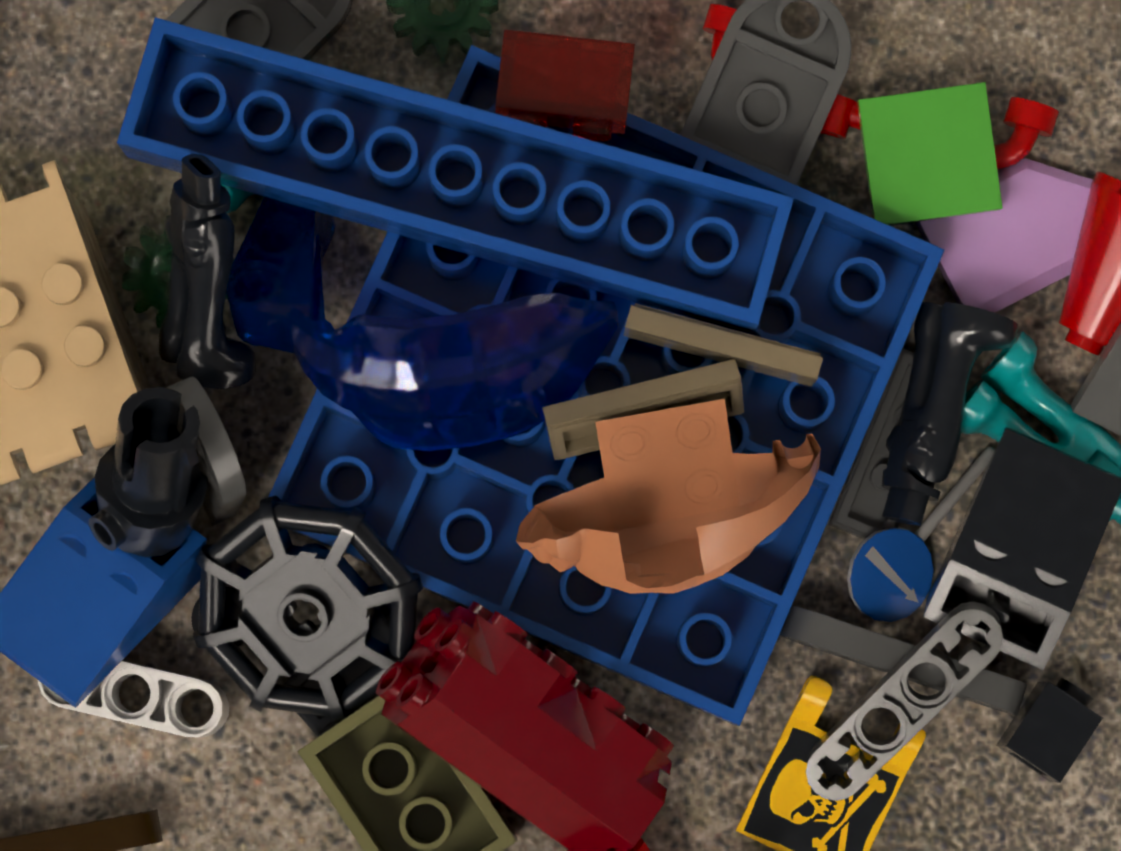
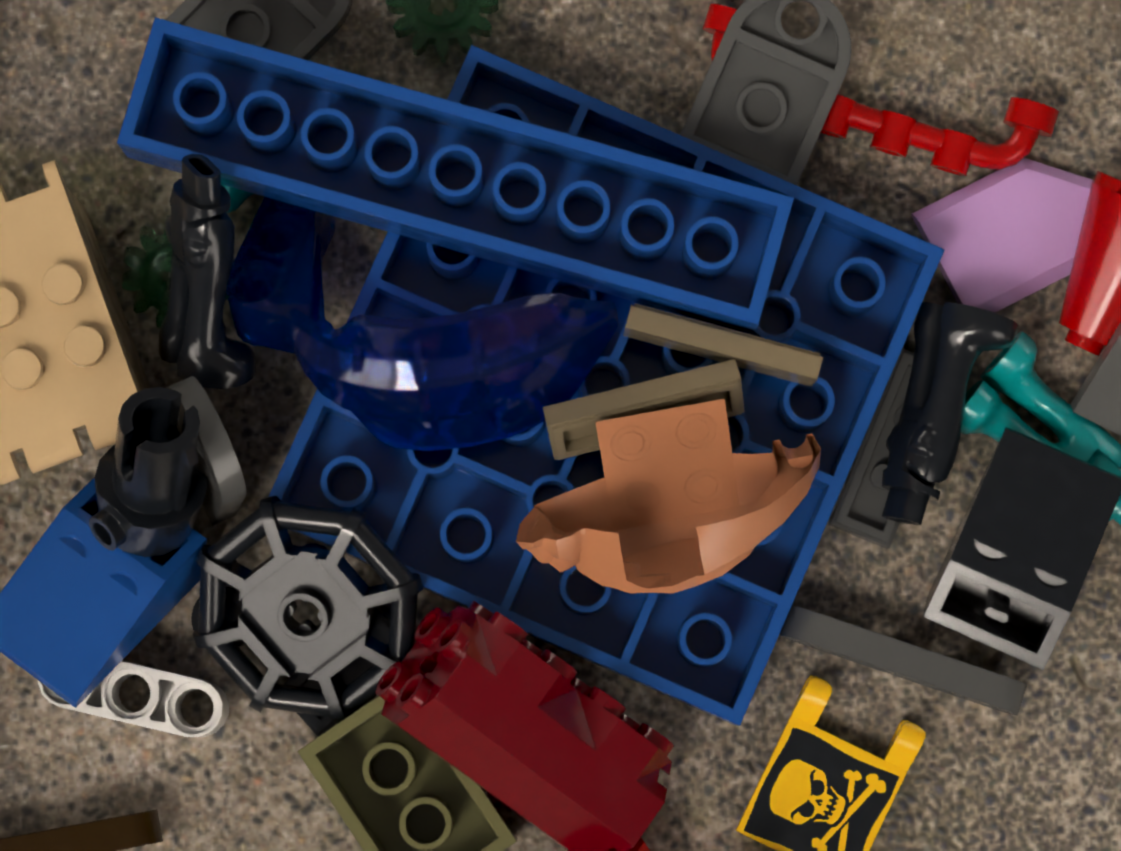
(565, 82): clear red brick -> none
(893, 565): blue piece -> none
(910, 707): beam -> none
(929, 154): bright green tile -> none
(1051, 729): black brick -> none

